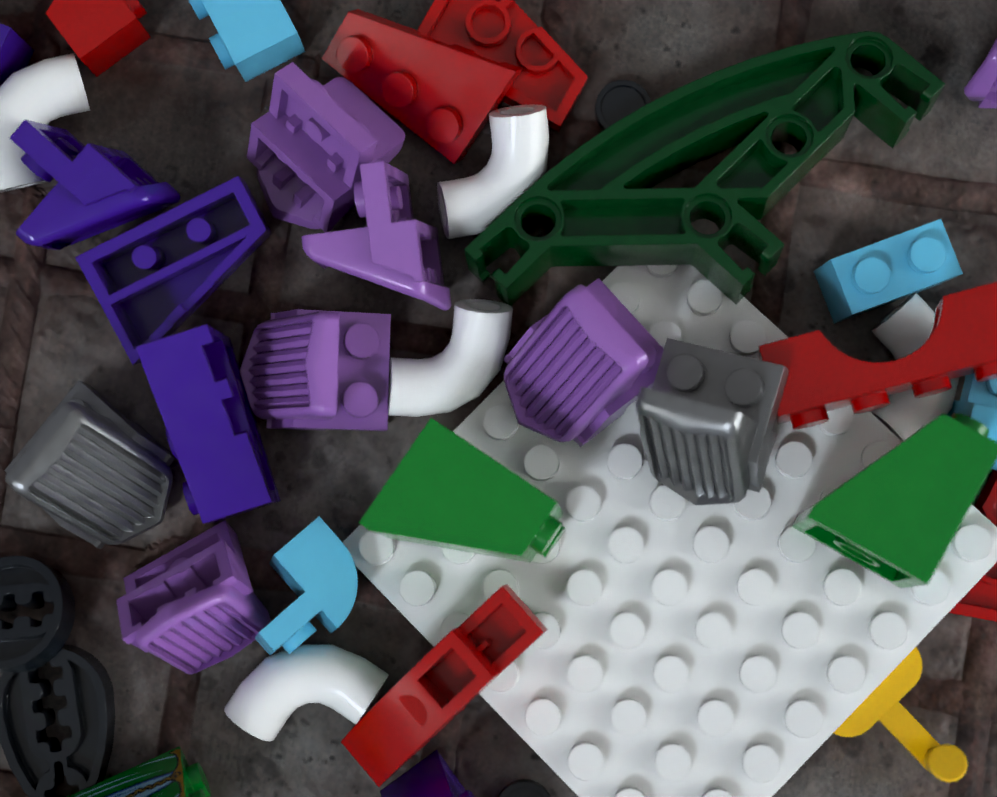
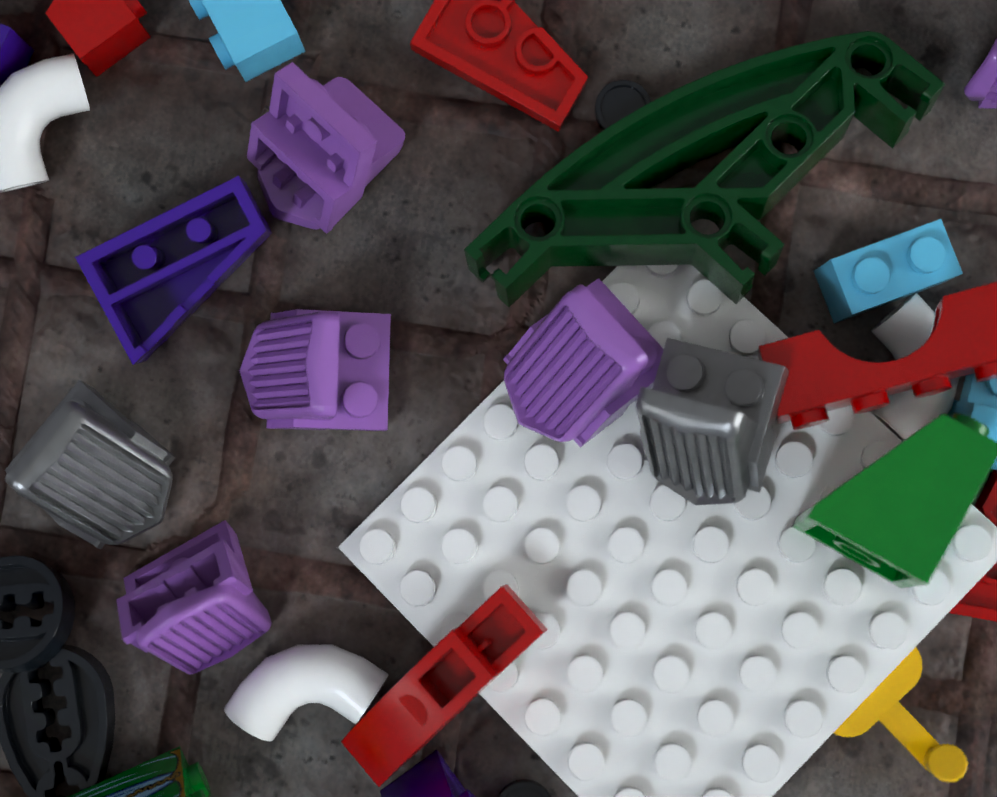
(94, 187): dark purple piece -> none
(209, 423): dark purple wedge -> none
(324, 580): medium azure brick -> none
(392, 247): medium lavender piece -> none
(422, 82): red wing -> none
(460, 370): white cylinder -> none
(463, 501): green slope -> none
(515, 164): white cylinder -> none

